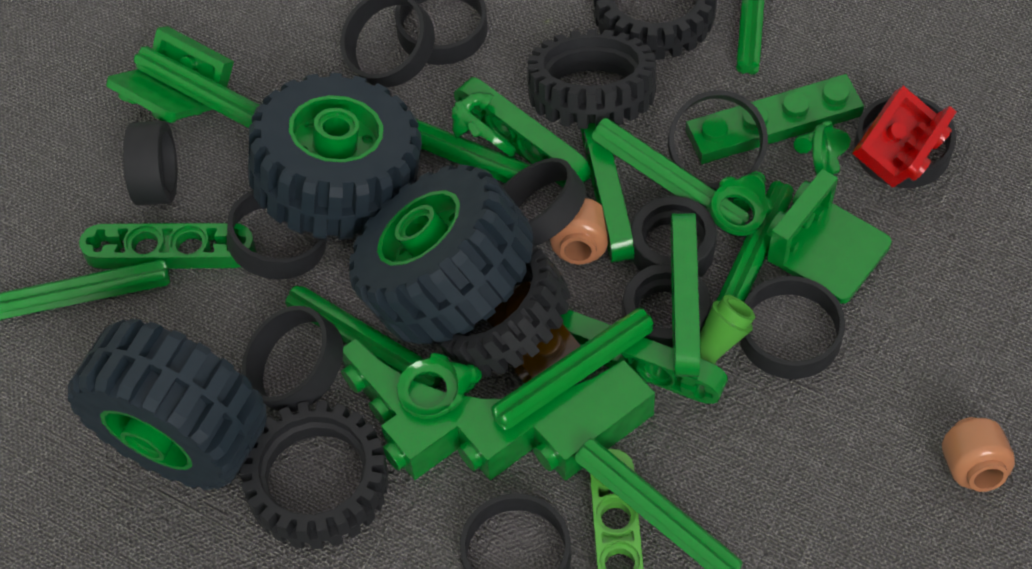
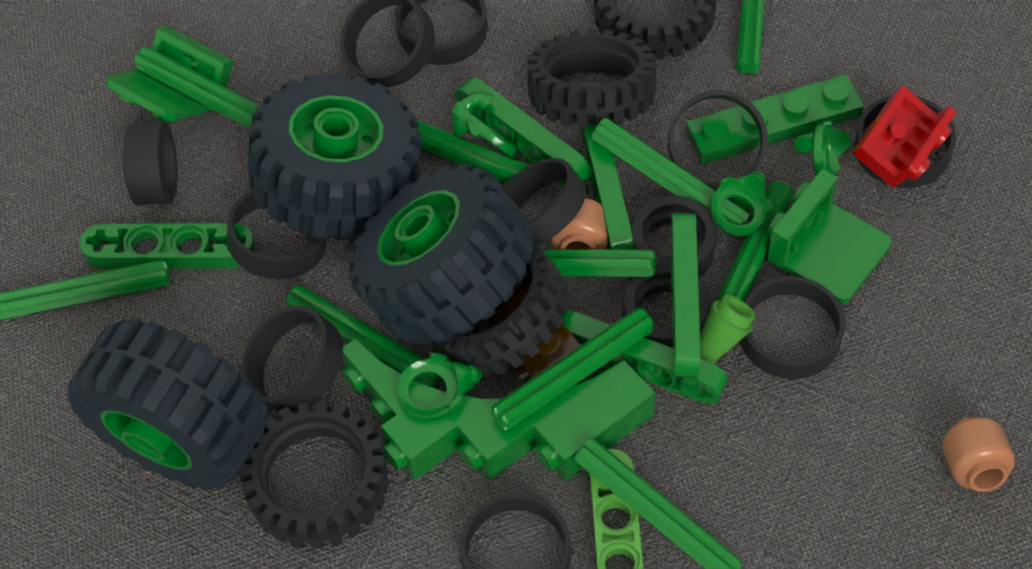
(604, 262): none -> green axle

